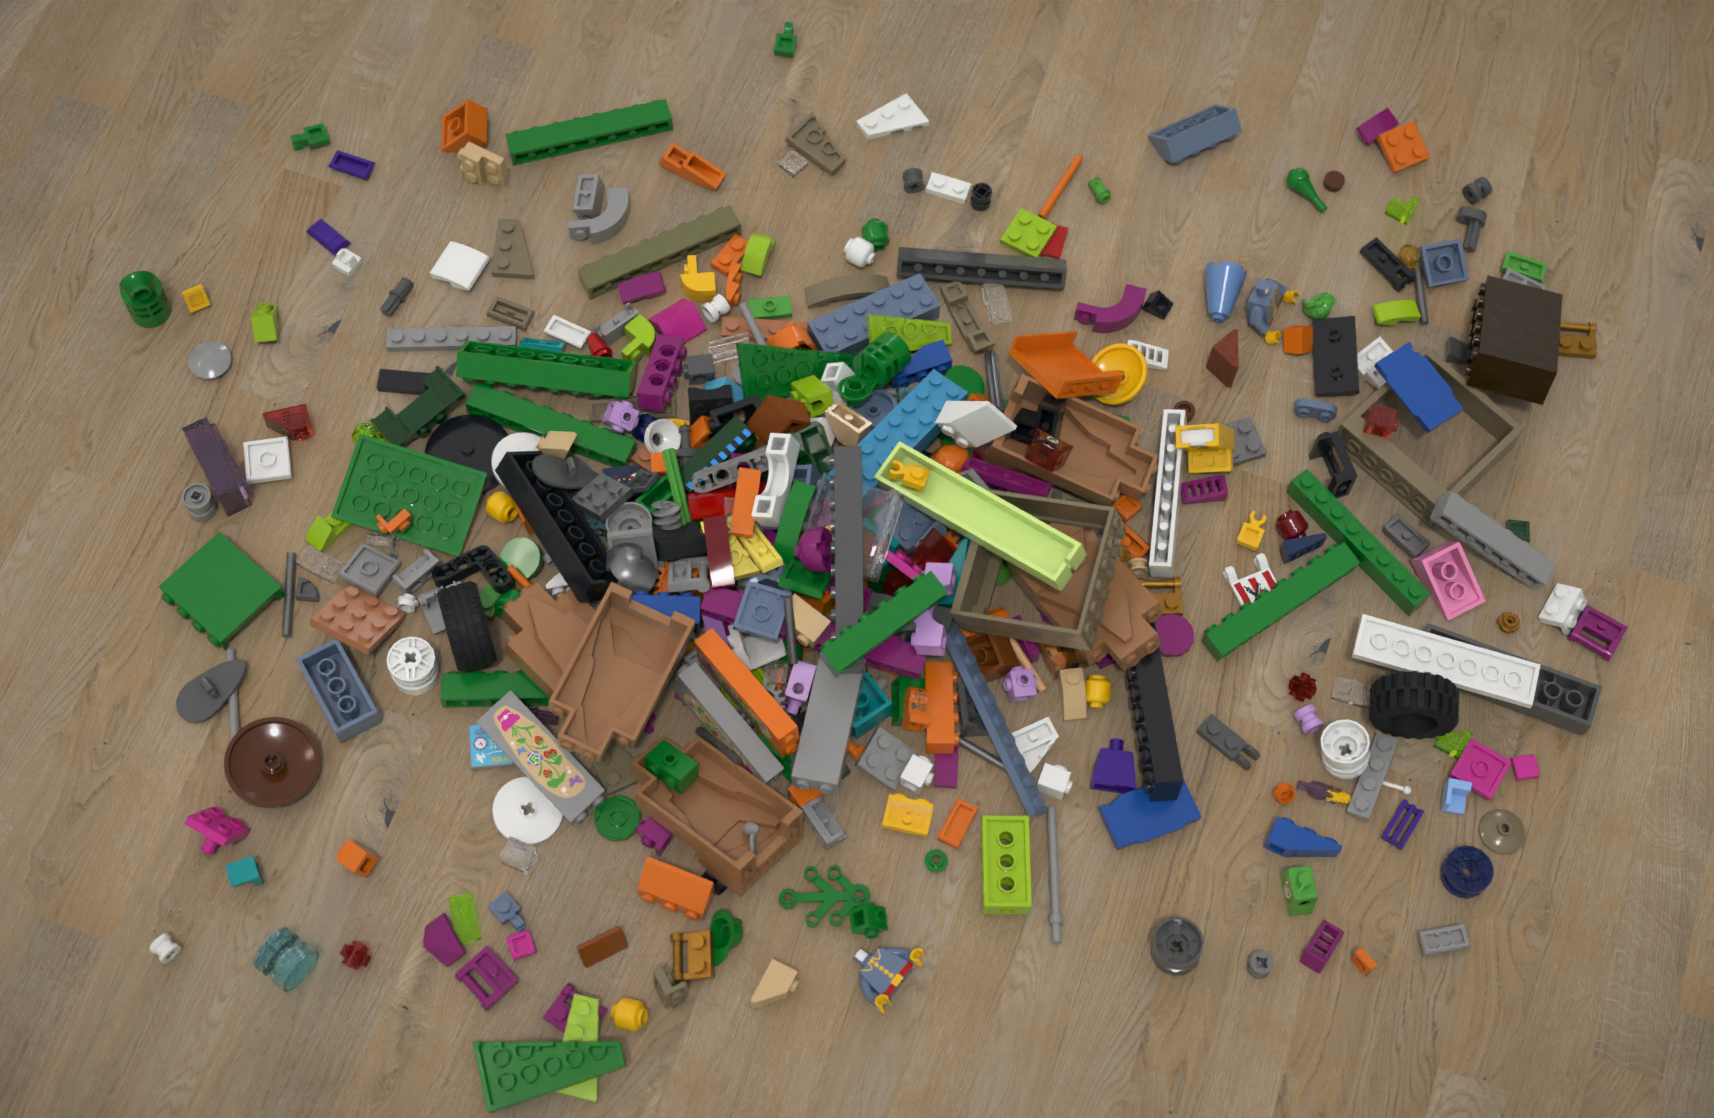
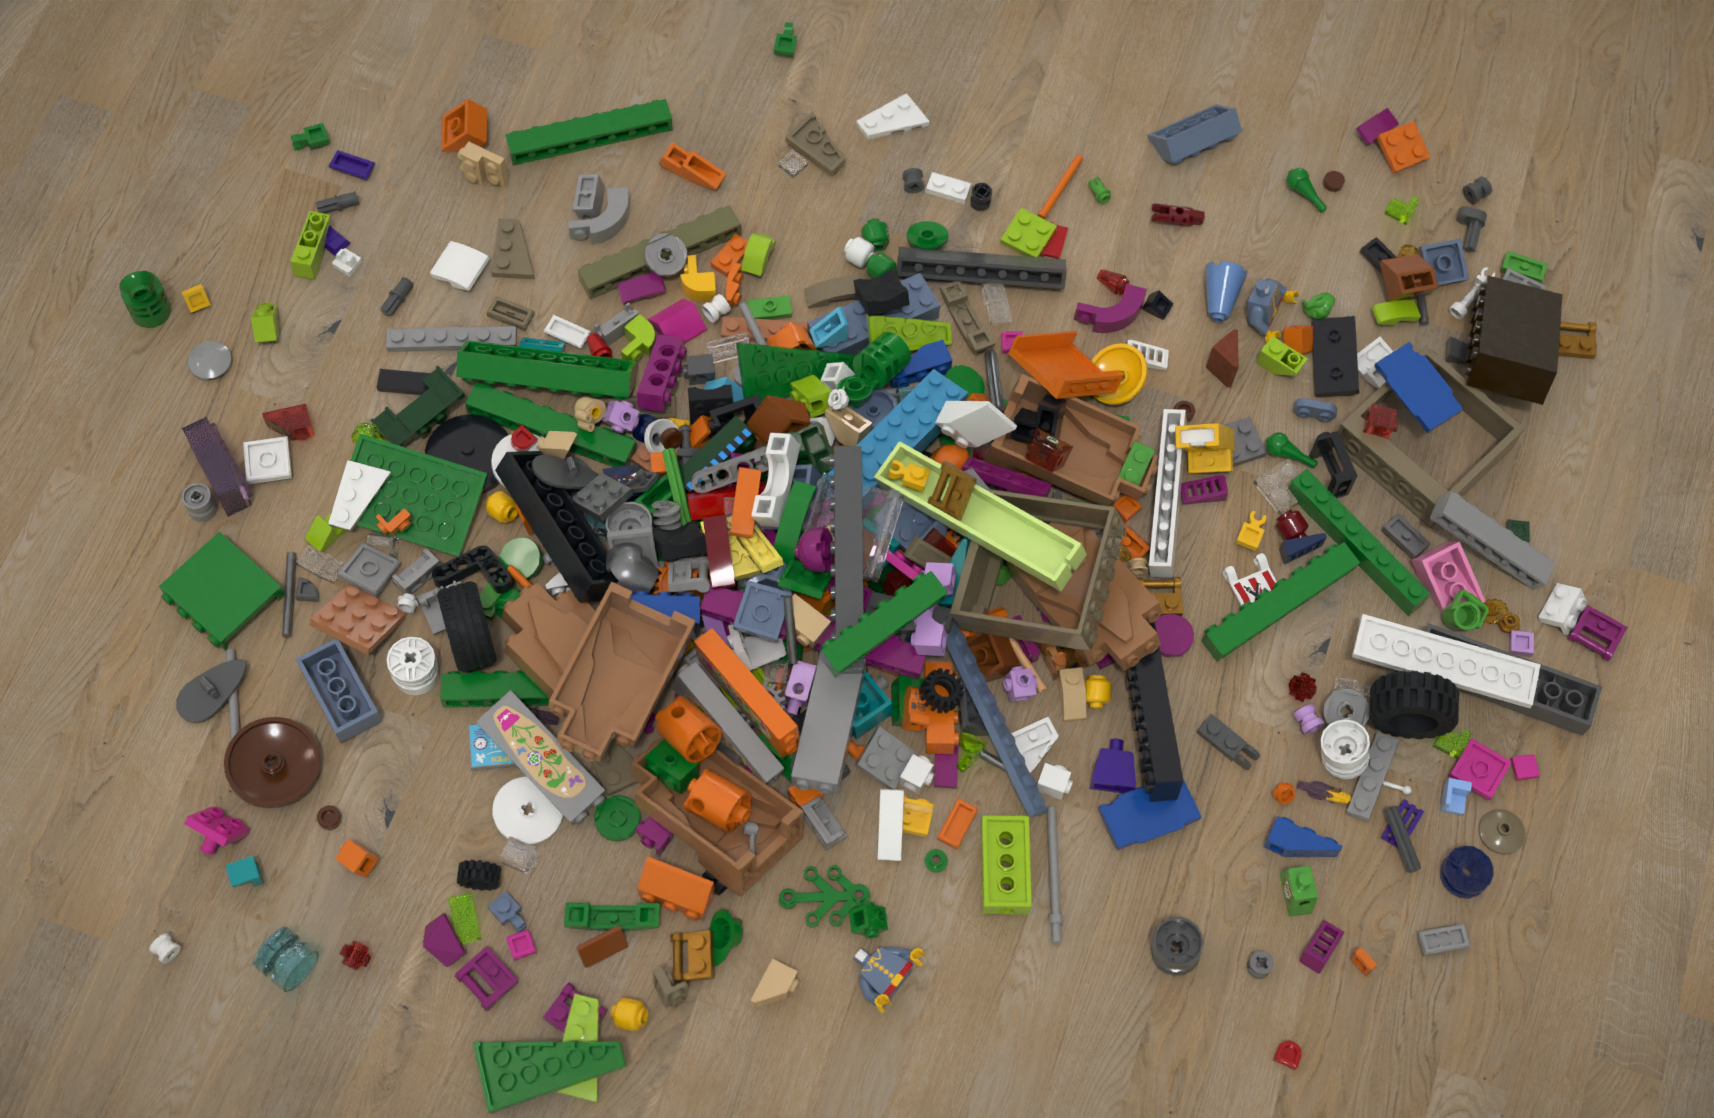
(310, 246): none -> lime slope
(329, 818): none -> reddish brown tile
(337, 202): none -> dark grey axle
(355, 493): none -> white wing
(479, 875): none -> black tyre
(522, 439): none -> red tile
(588, 412): none -> tan piece
(603, 918): none -> green slope
(661, 266): none -> light grey plate
(671, 438): none -> reddish brown tile
(688, 730): none -> orange cylinder
(718, 801): none -> orange cylinder
(830, 329): none -> medium azure slope
(842, 401): none -> white plate
(879, 264): none -> green head
(881, 293): none -> black brick
(890, 824): none -> white tile
(923, 552): none -> dark tan tile
(927, 235): none -> green dish
(949, 683): none -> black tyre
(957, 493): none -> pearl gold plate
(972, 750): none -> clear neon green tile
(1007, 339): none -> dark pink tile
(1114, 281): none -> clear red cone
(1136, 463): none -> bright green plate
(1177, 215): none -> dark red hinge
(1274, 486): none -> clear plate
(1279, 445): none -> green piece
(1280, 358): none -> lime slope
(1288, 1054): none -> red tile
(1342, 697): none -> light grey plate
(1402, 839): none -> dark grey axle
(1408, 277): none -> dark orange slope
(1458, 309): none -> white bar
(1464, 614): none -> bright green piece
(1497, 611): none -> clear yellow piece
(1521, 643): none -> lavender tile

